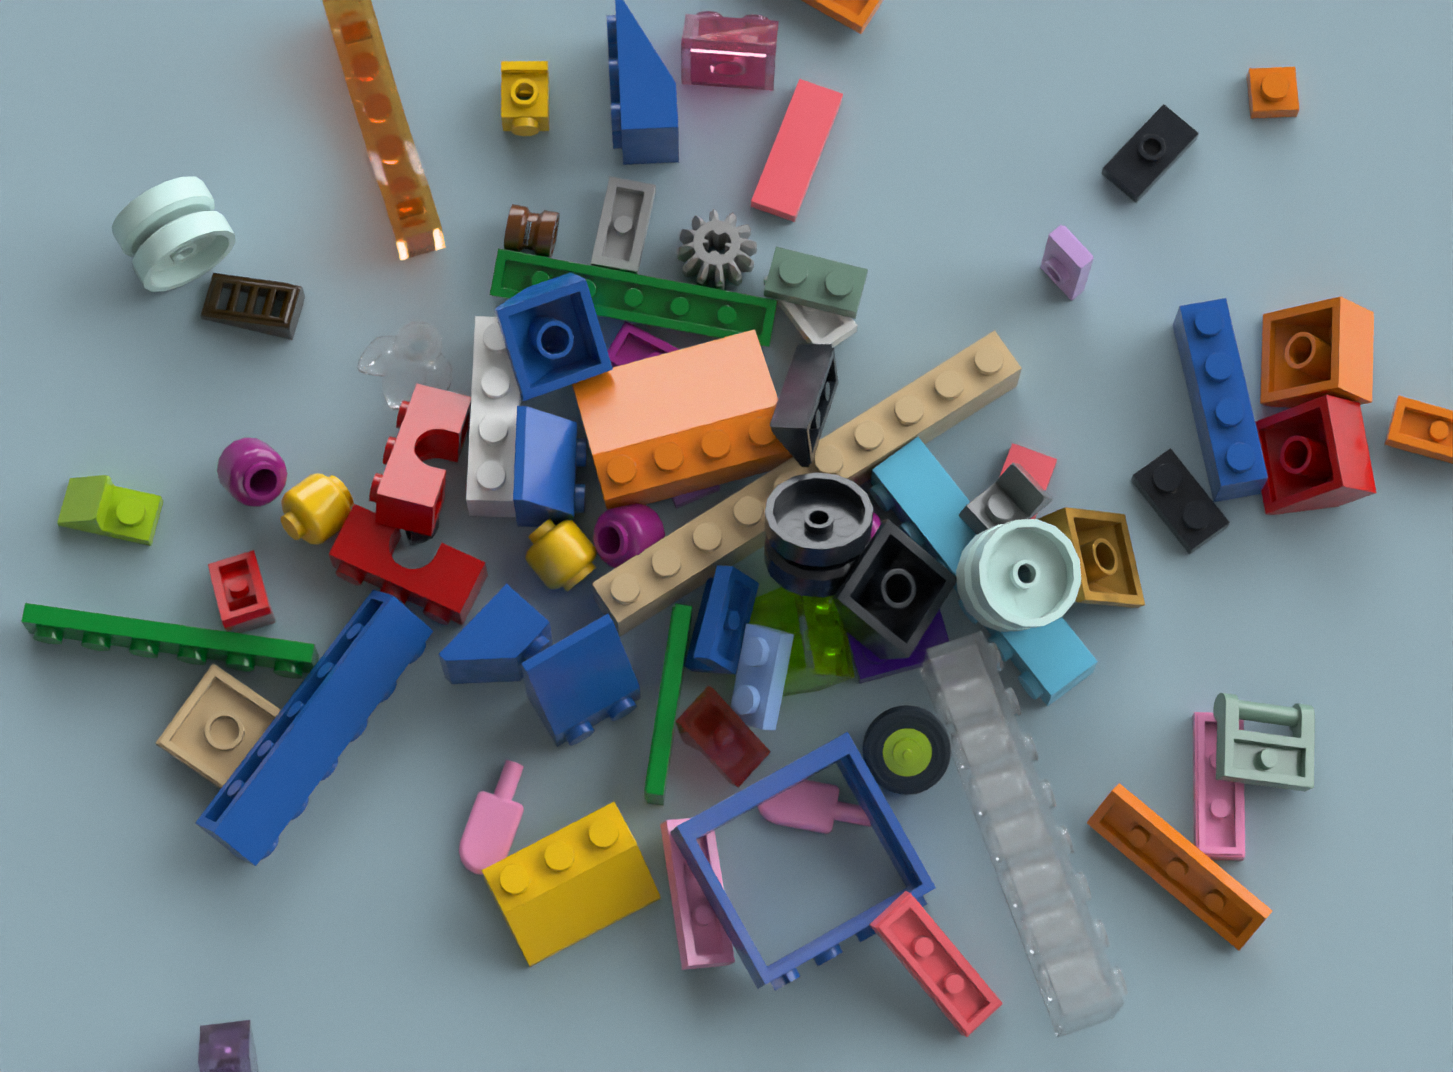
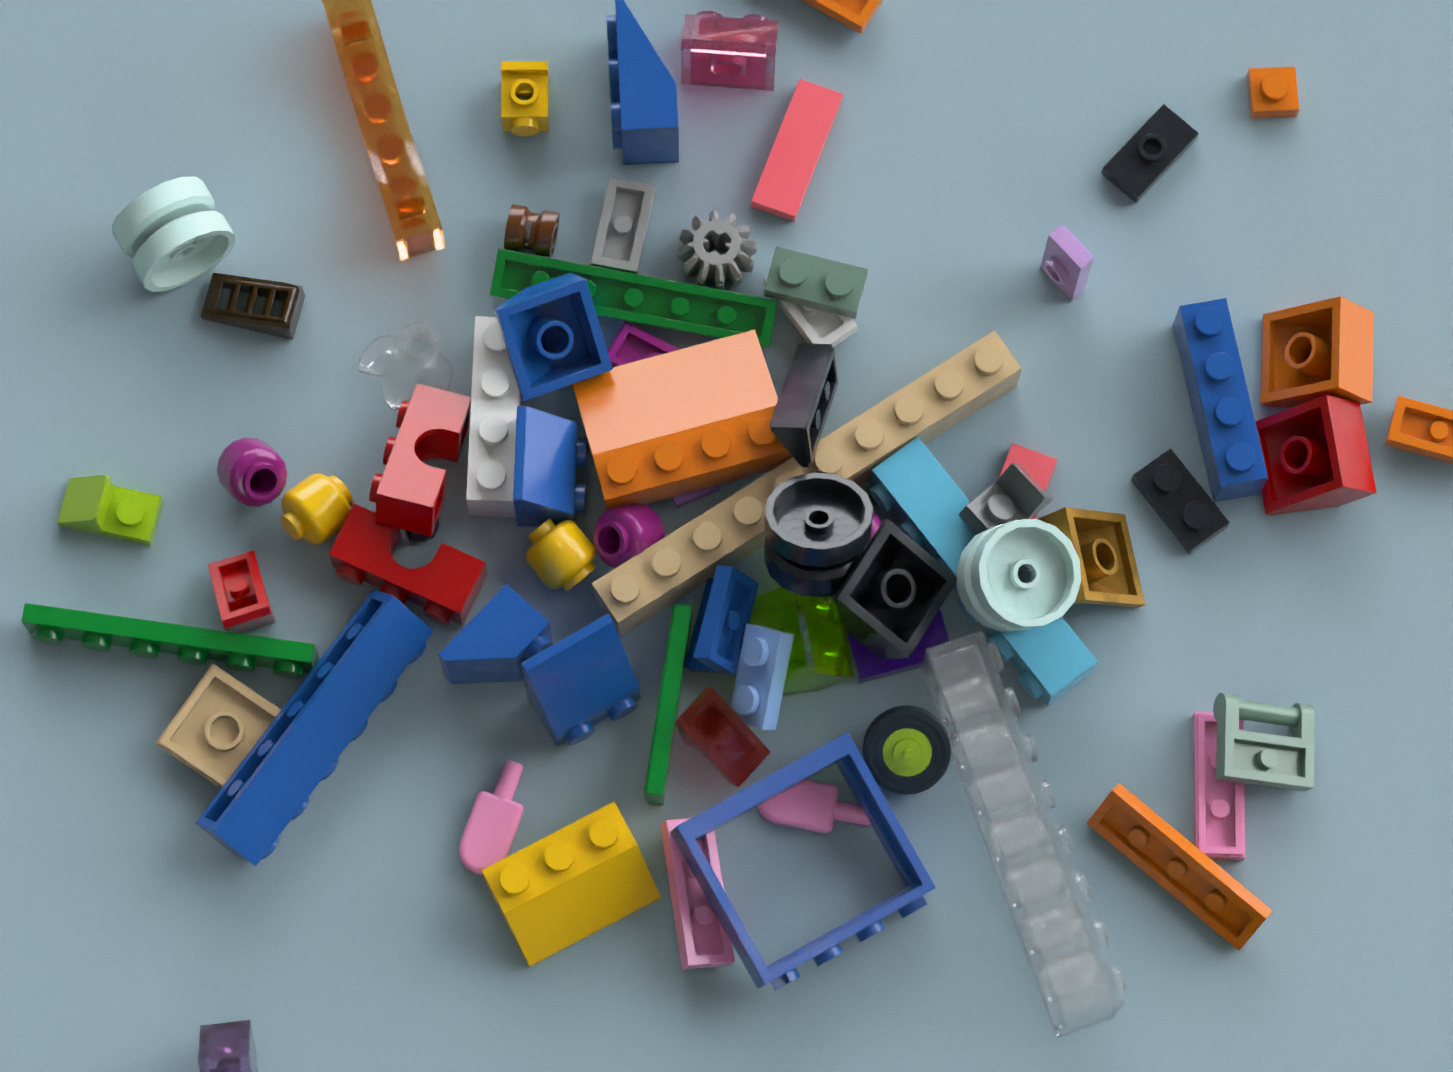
(936, 964): coral tile -> none

